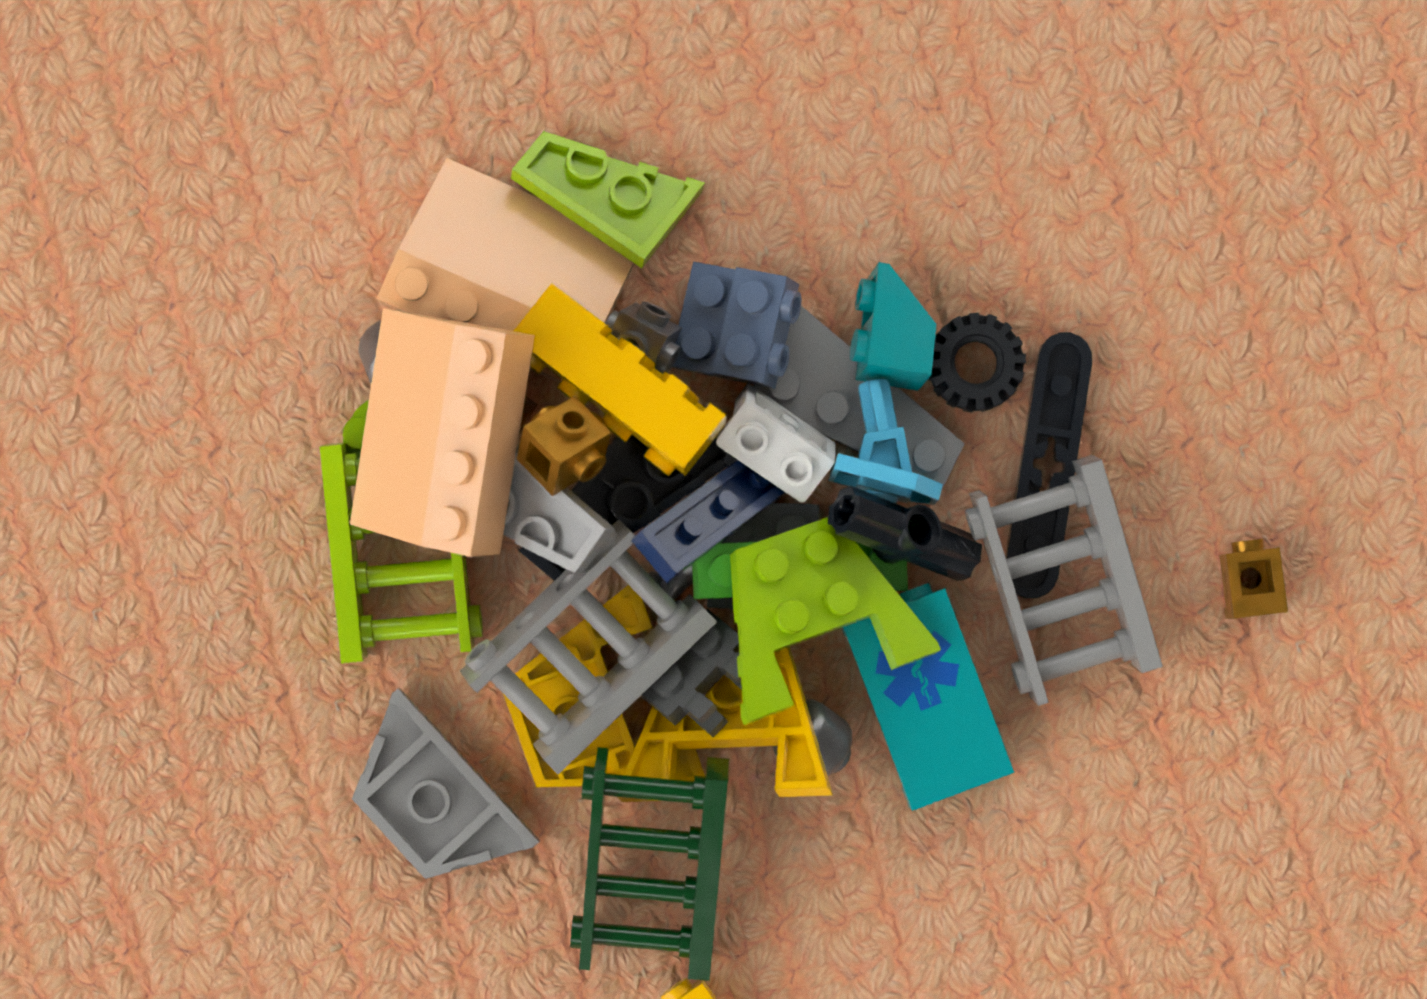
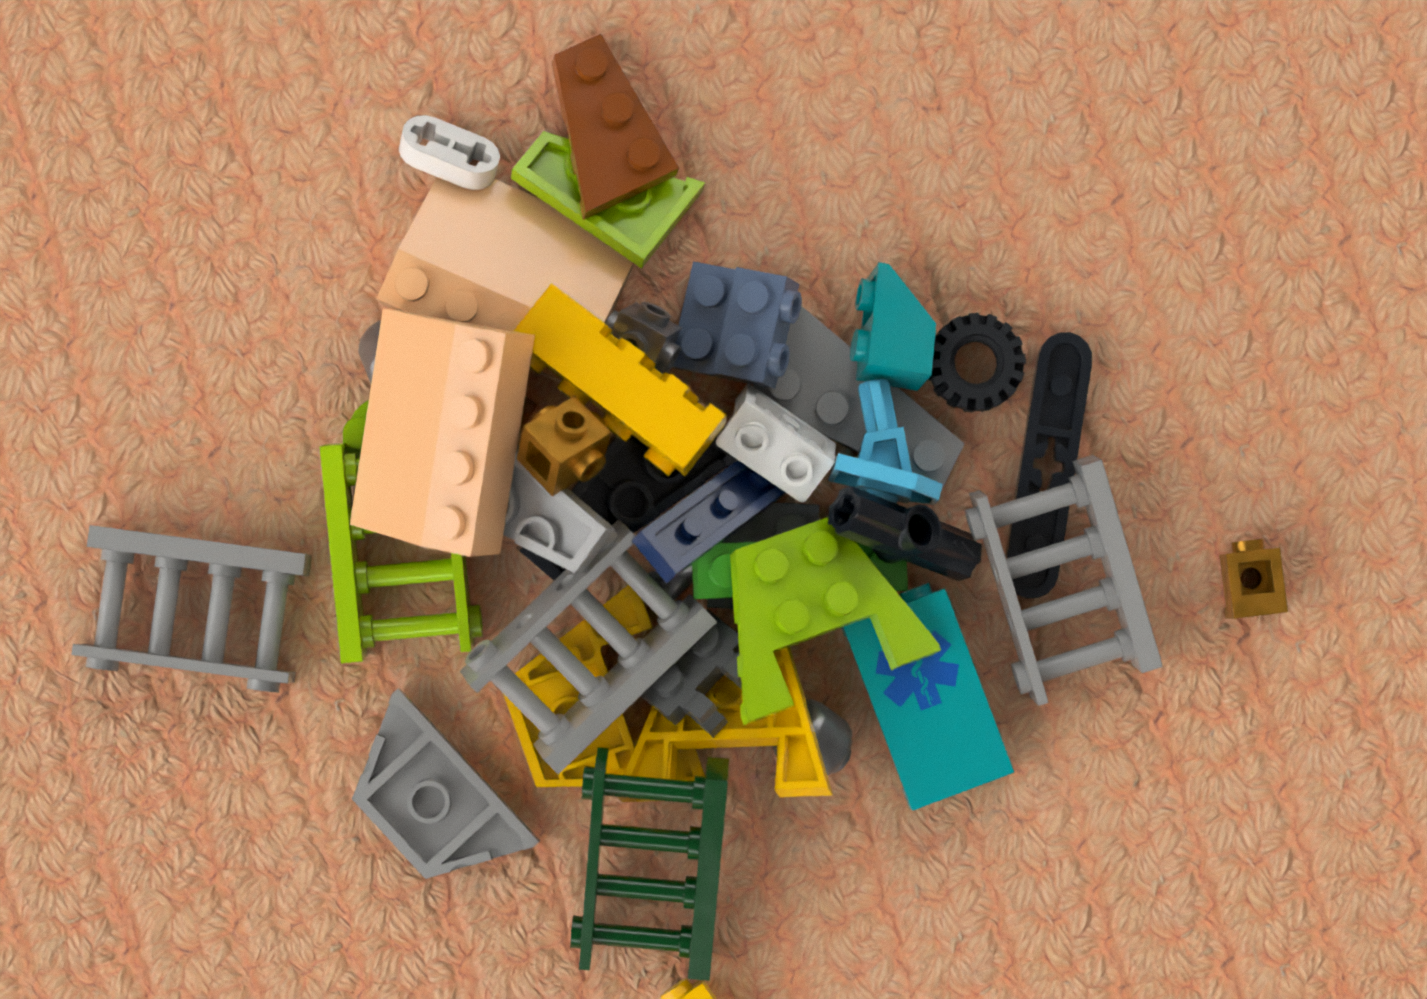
(172, 556): none -> light grey fence
(449, 152): none -> white beam
(608, 129): none -> dark orange wing

